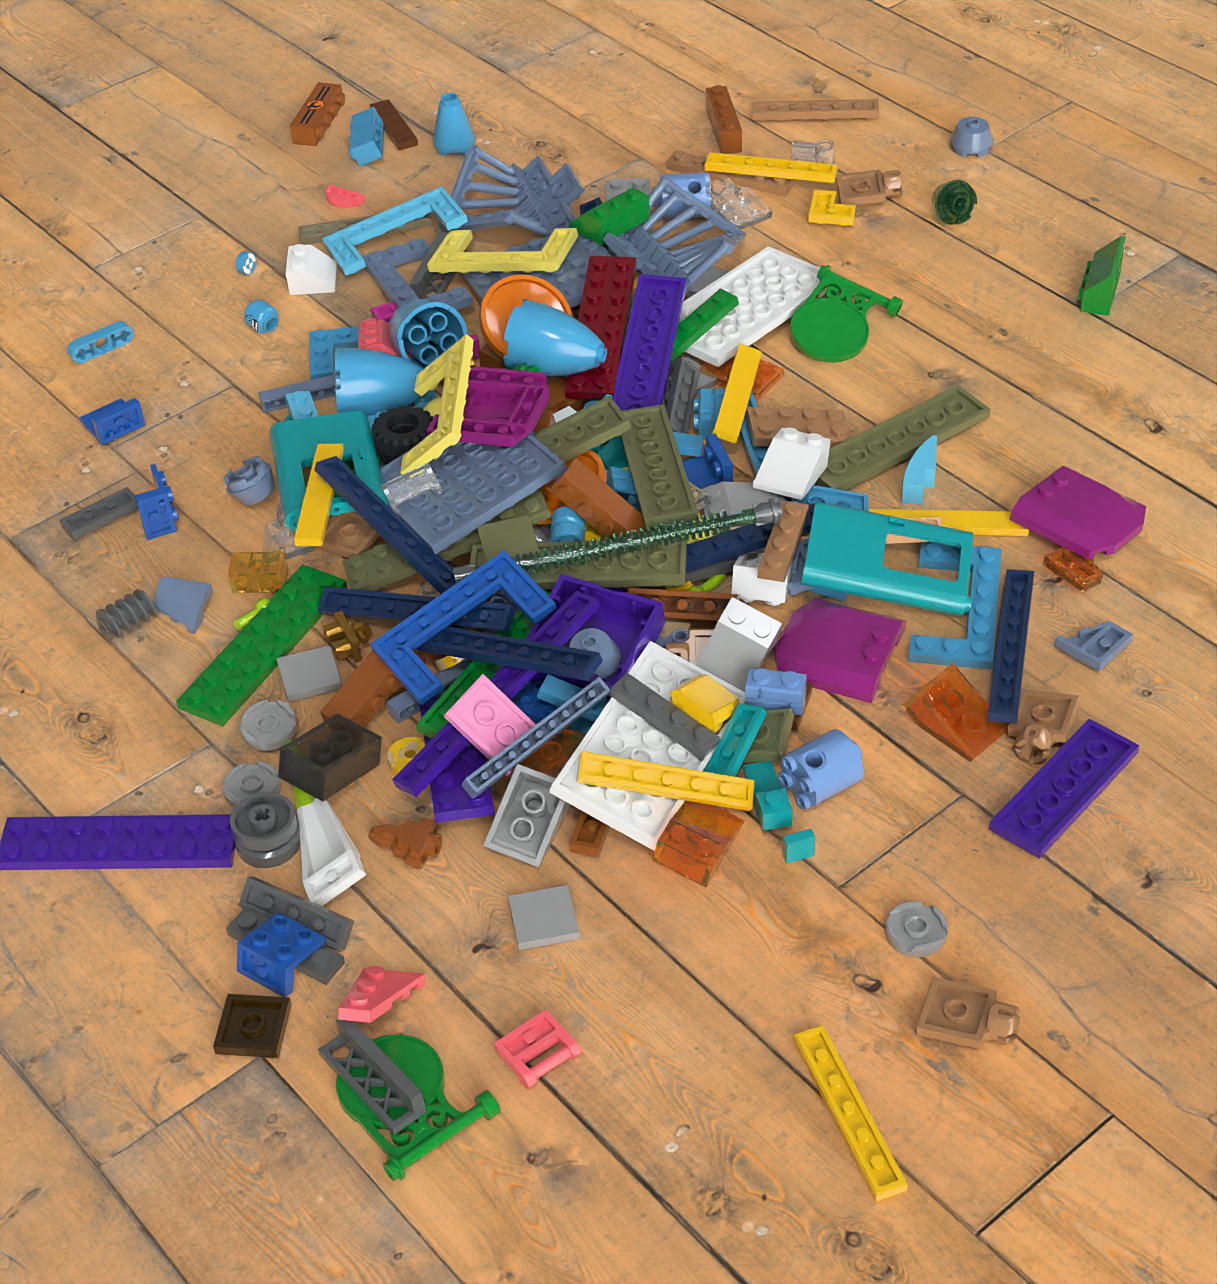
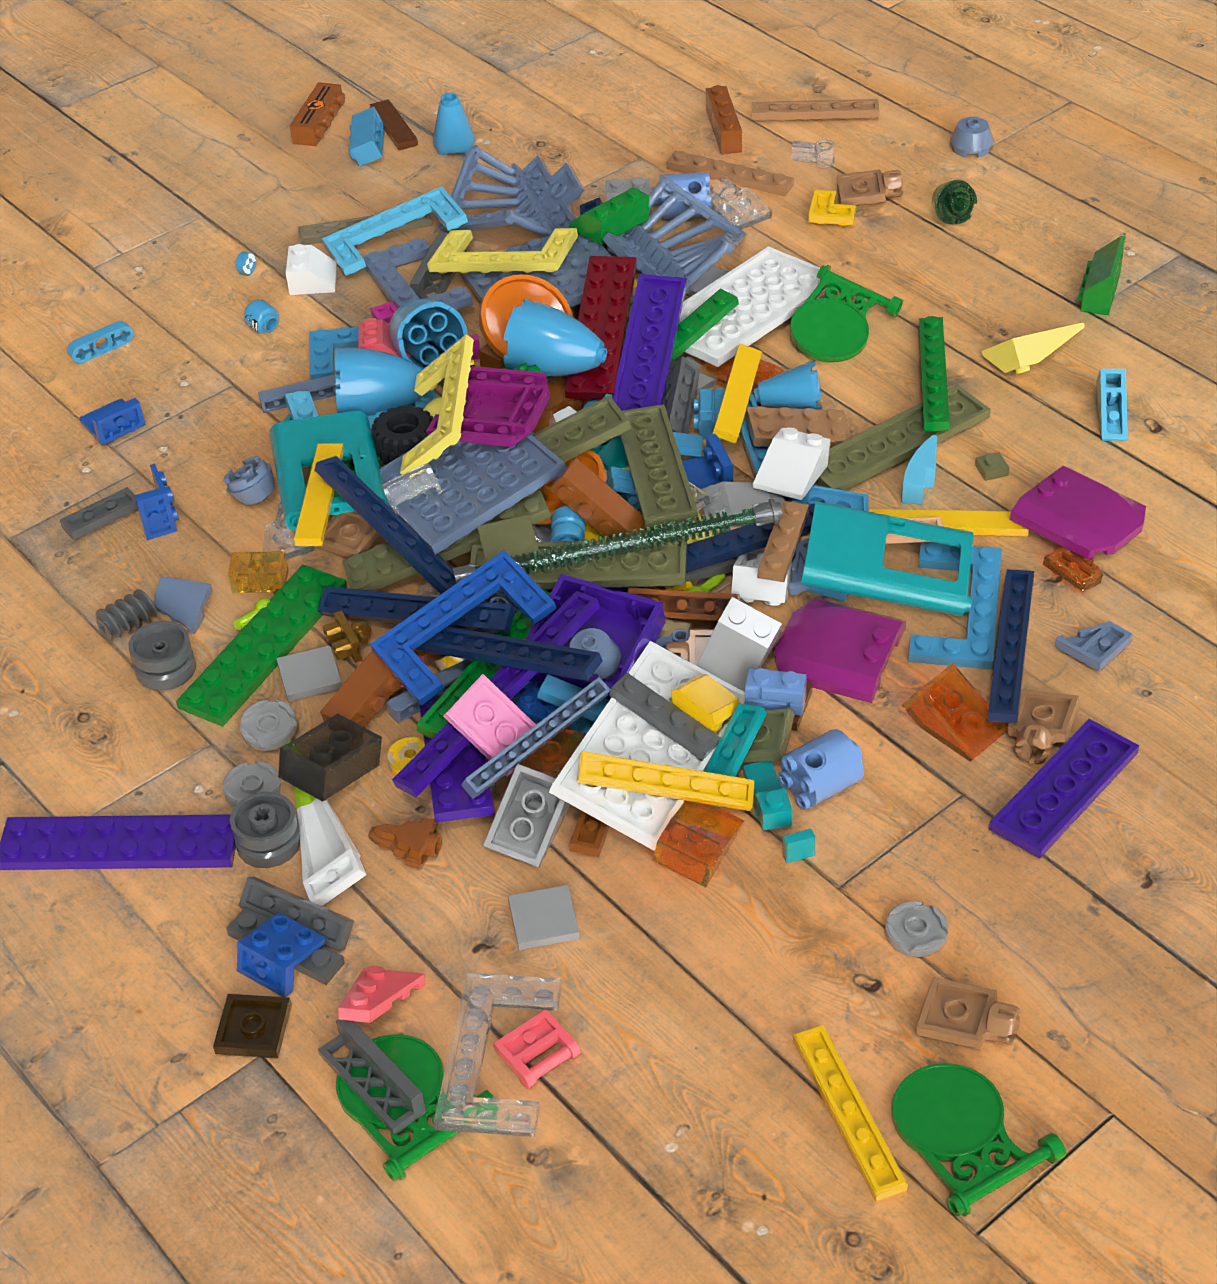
(162, 655): none -> dark grey wheel
(343, 198): coral tile -> none
(457, 1104): none -> clear plate
(771, 167): yellow tile -> none
(791, 389): none -> dark azure cone
(934, 374): none -> green plate
(955, 1117): none -> green piece
(992, 466): none -> olive plate
(1028, 350): none -> light yellow wedge
(1112, 404): none -> medium azure slope

